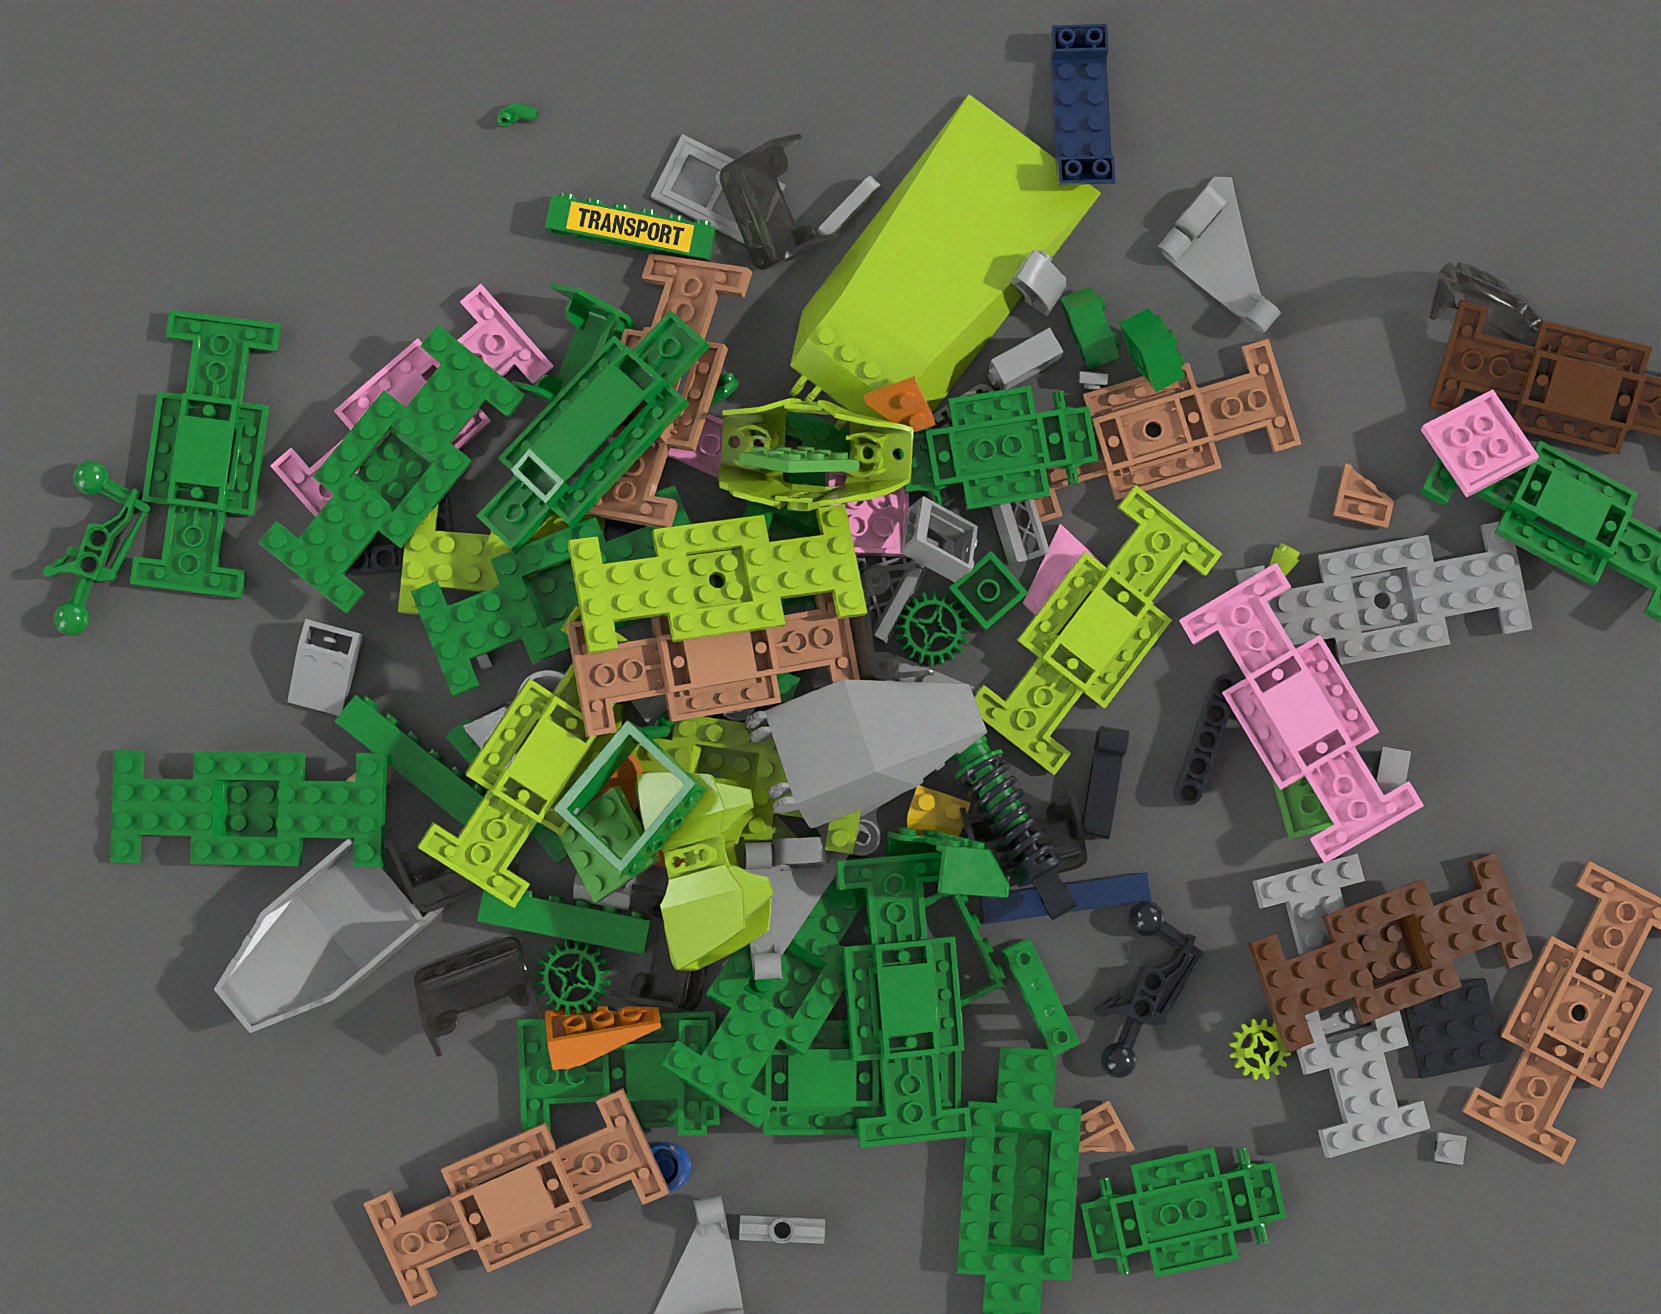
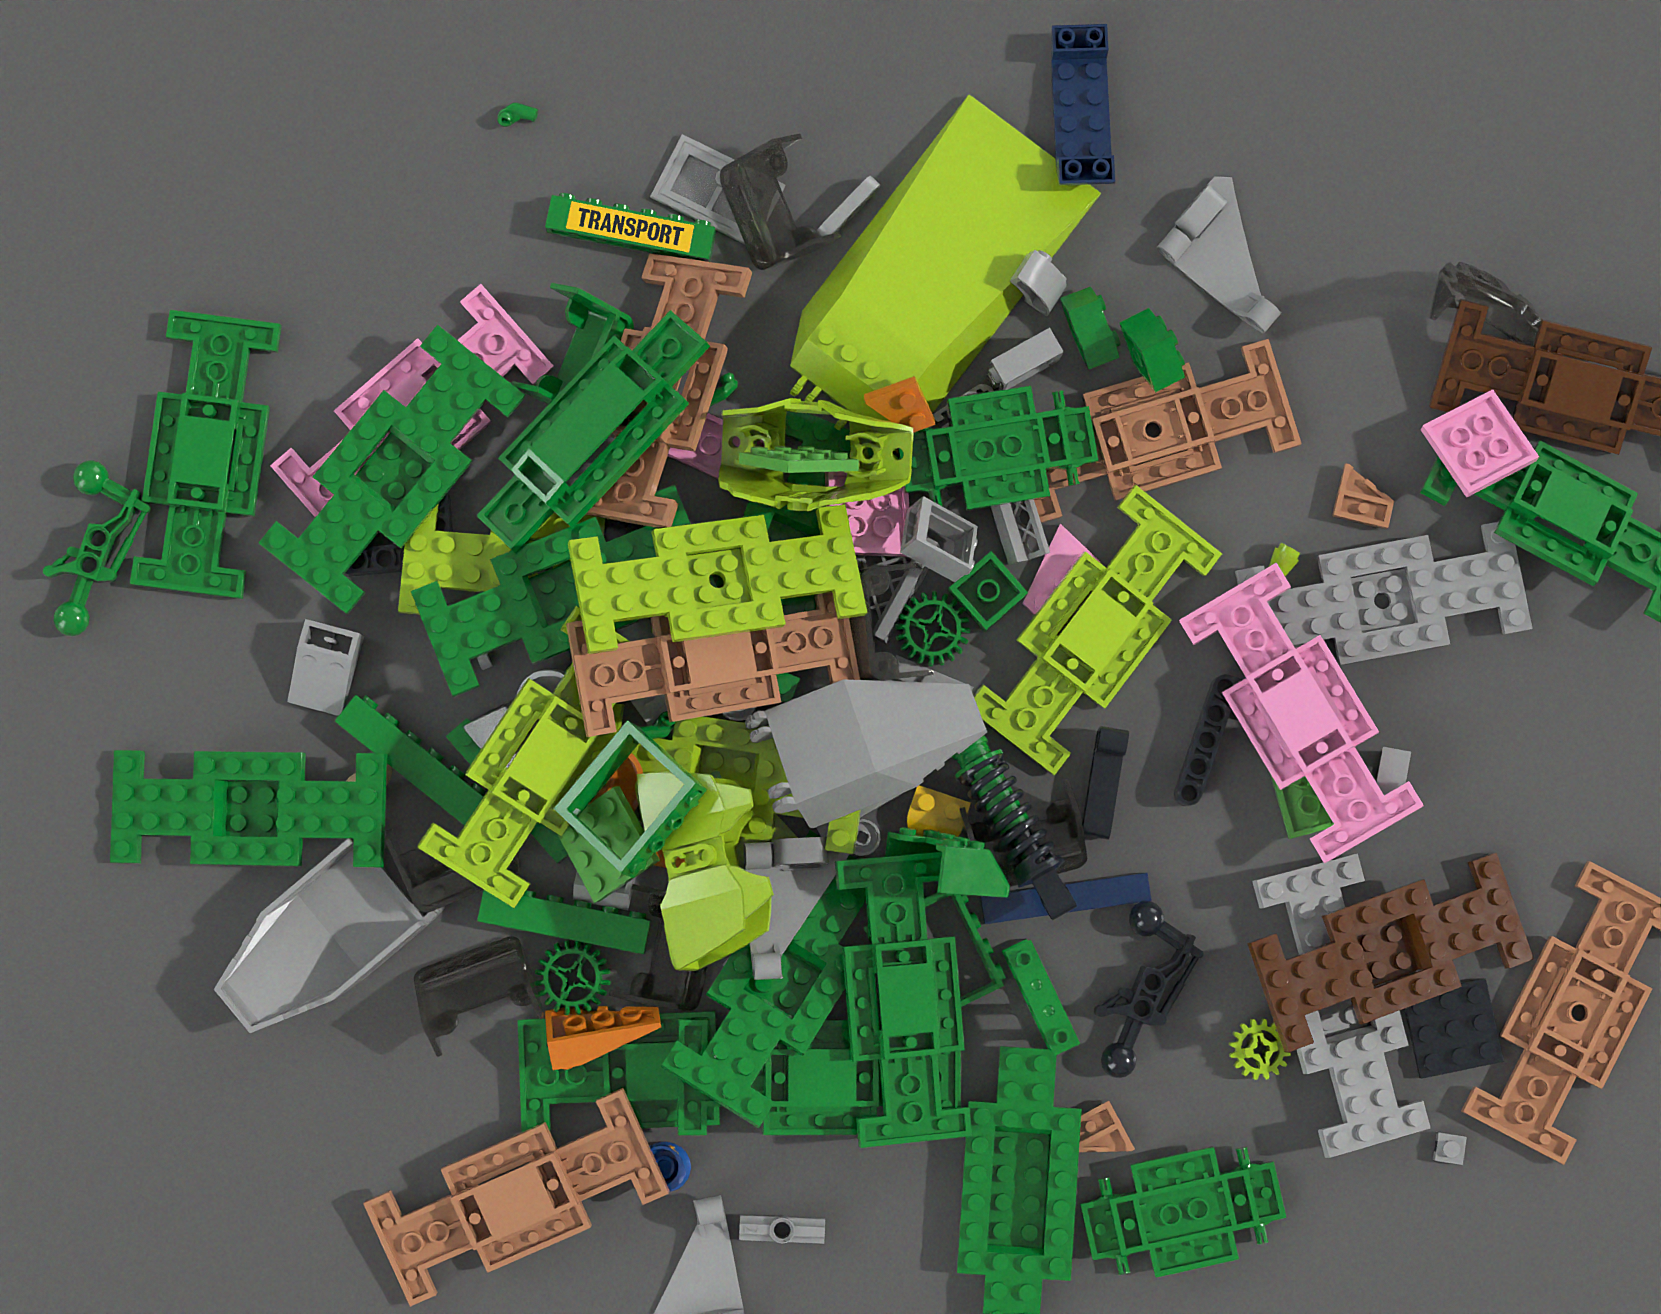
(1092, 379): light grey plate -> none

